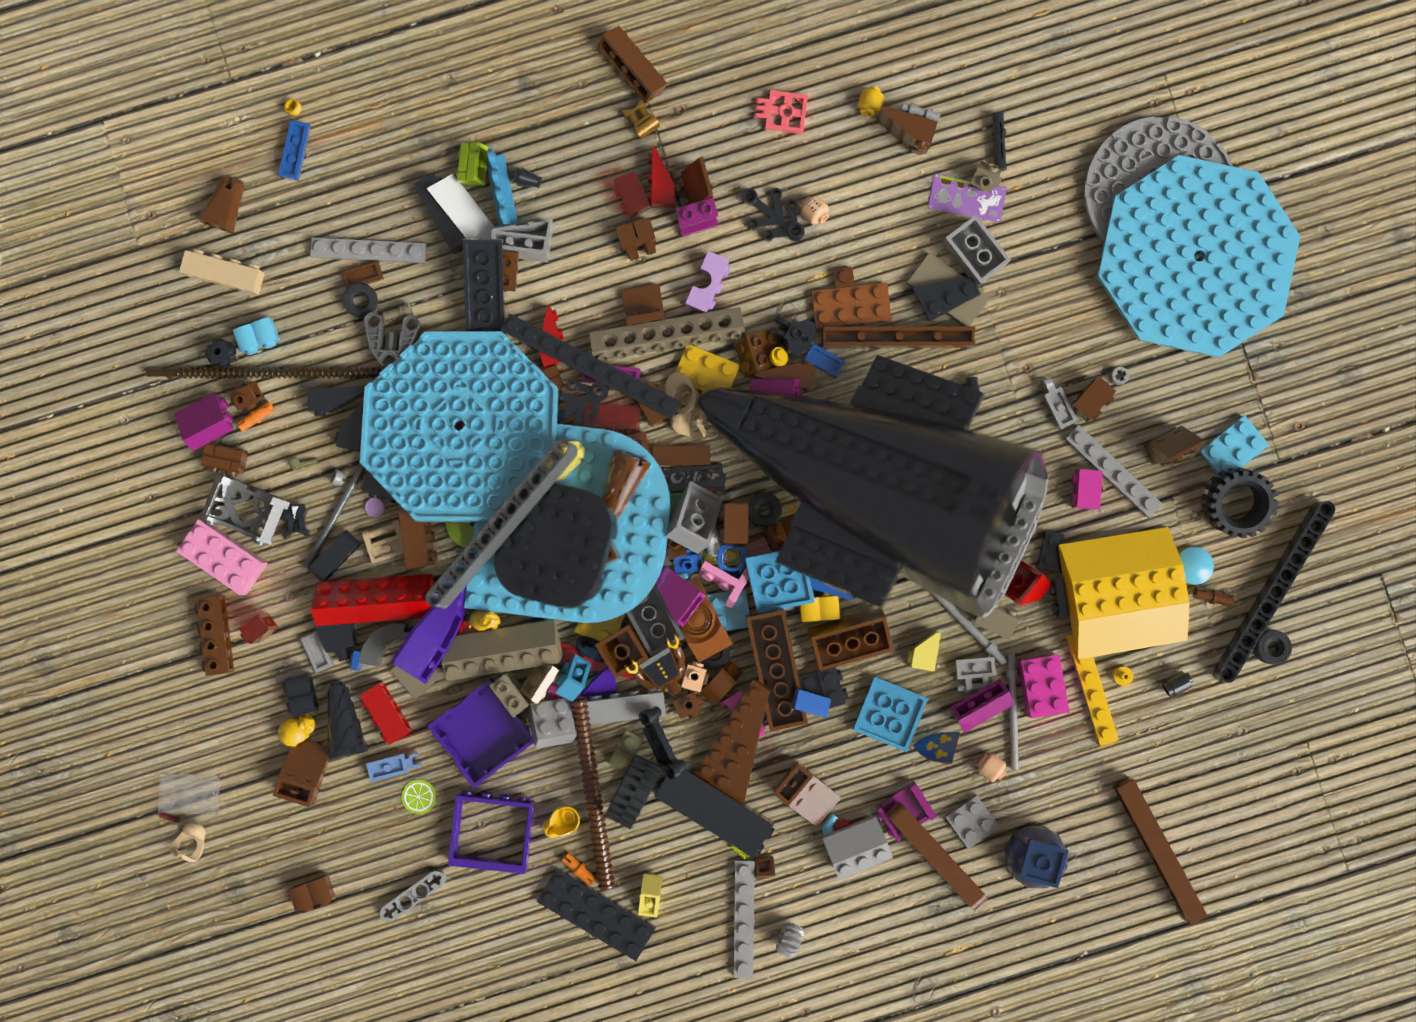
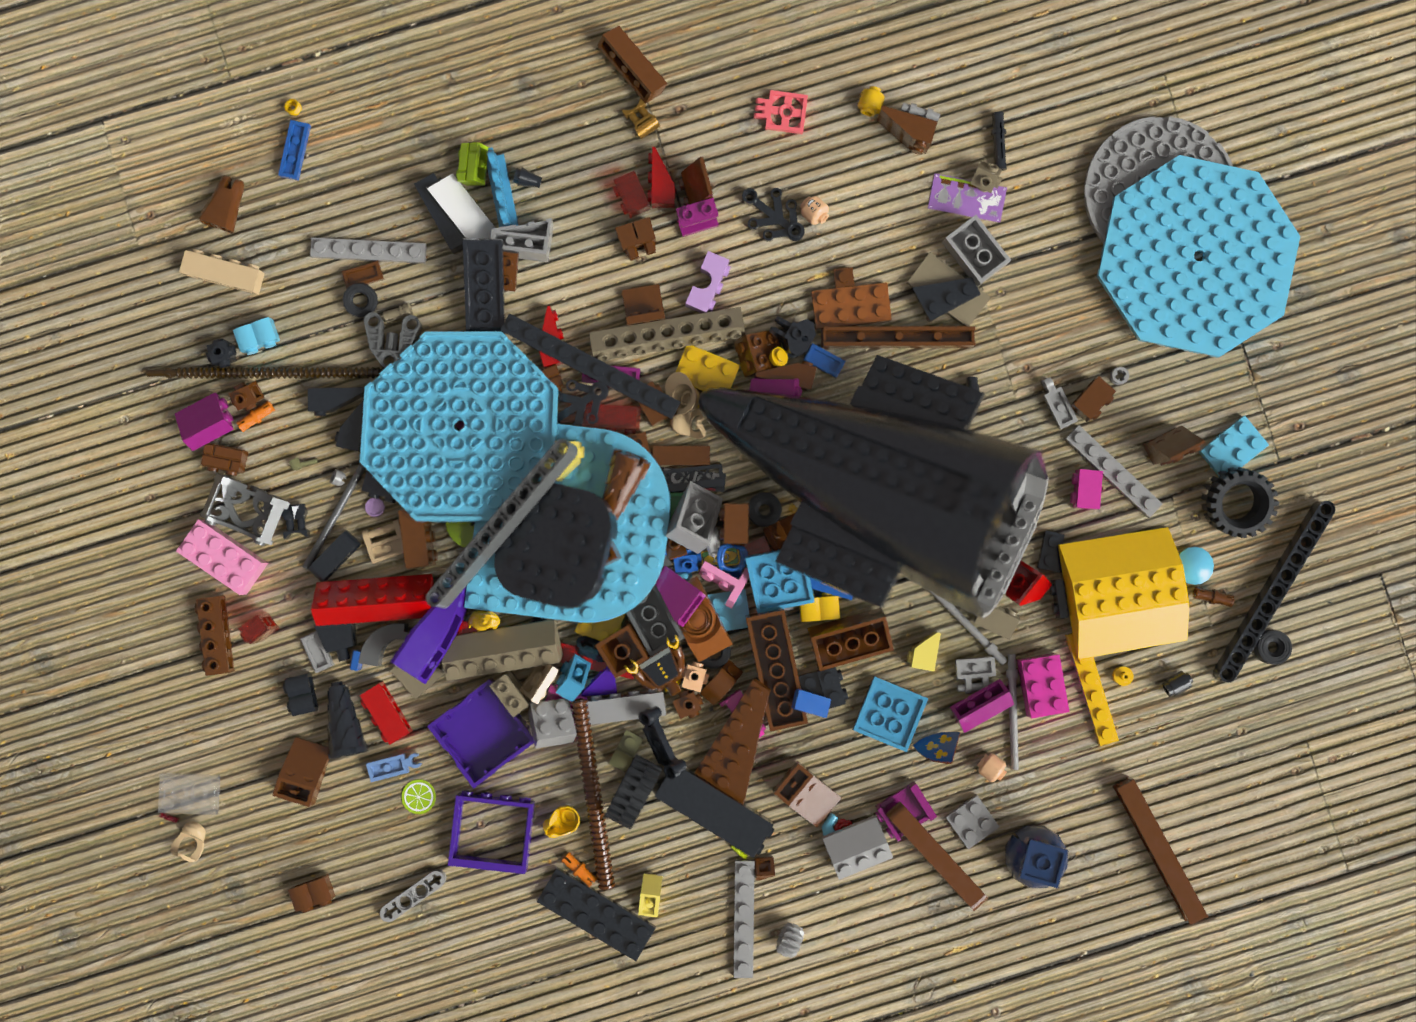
(296, 730): yellow hair -> none

